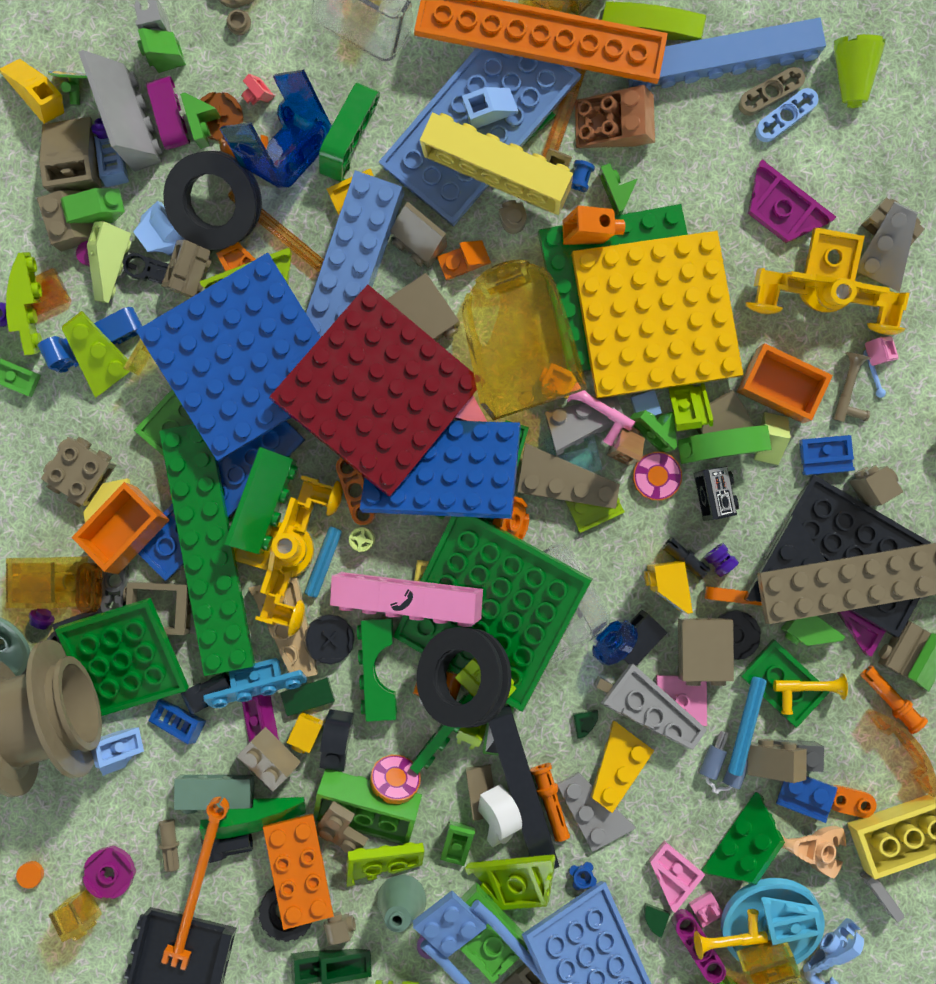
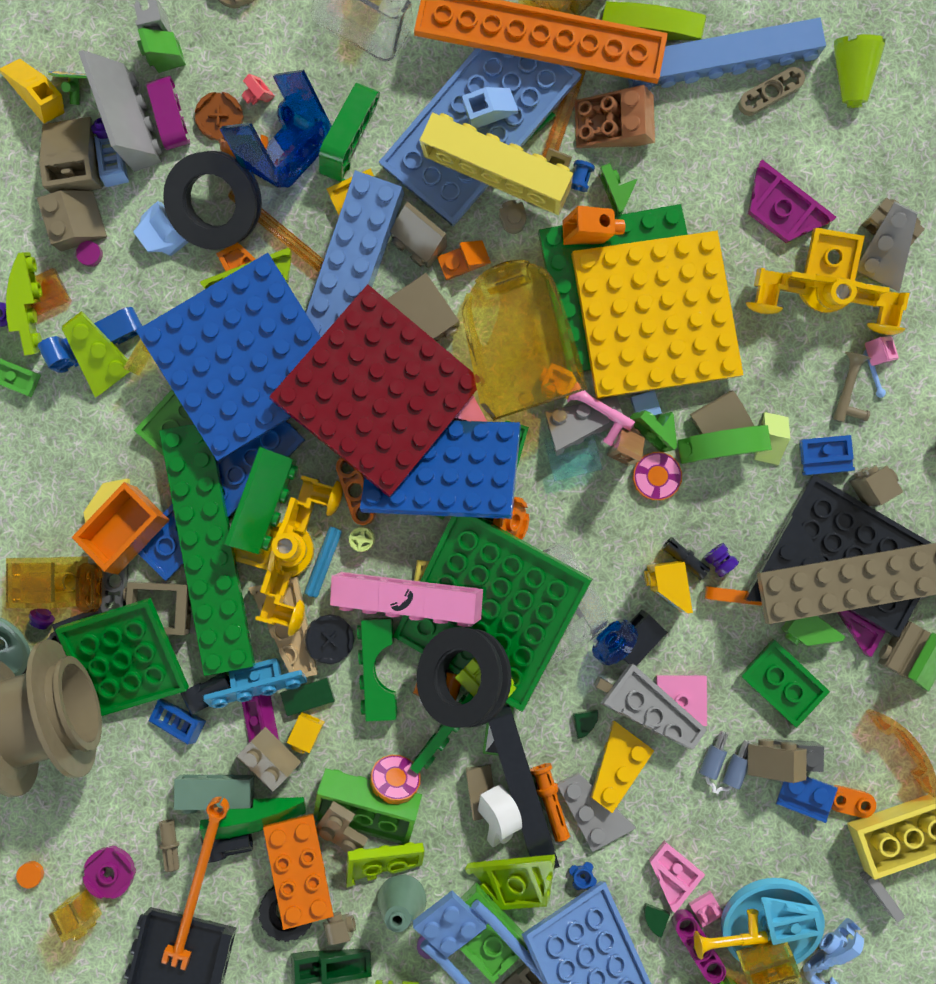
(77, 471): dark tan brick -> none
(93, 206): bright green slope -> none
(105, 253): yellowish green slope -> none
(117, 749): light blue slope -> none
(153, 269): black piece -> none
(186, 268): dark tan brick -> none
(198, 114): bright green slope -> none
(238, 22): dark tan plate -> none
(336, 740): black brick -> none
(457, 843): bright green slope -> none
(471, 735): lime tile -> none
(561, 480): dark tan wing -> none
(588, 516): lime plate -> none
(690, 407): lime plate -> none
(705, 650): dark tan brick -> none
(716, 493): black slope -> none
(747, 726): dark azure axle -> none
(748, 635): black tile -> none
(748, 845): green wing -> none
(784, 383): orange piece -> none
(790, 105): light blue beam -> none
(819, 849): light nougat animal -> none
(837, 686): yellow piece -> none
(900, 708): orange pin -> none

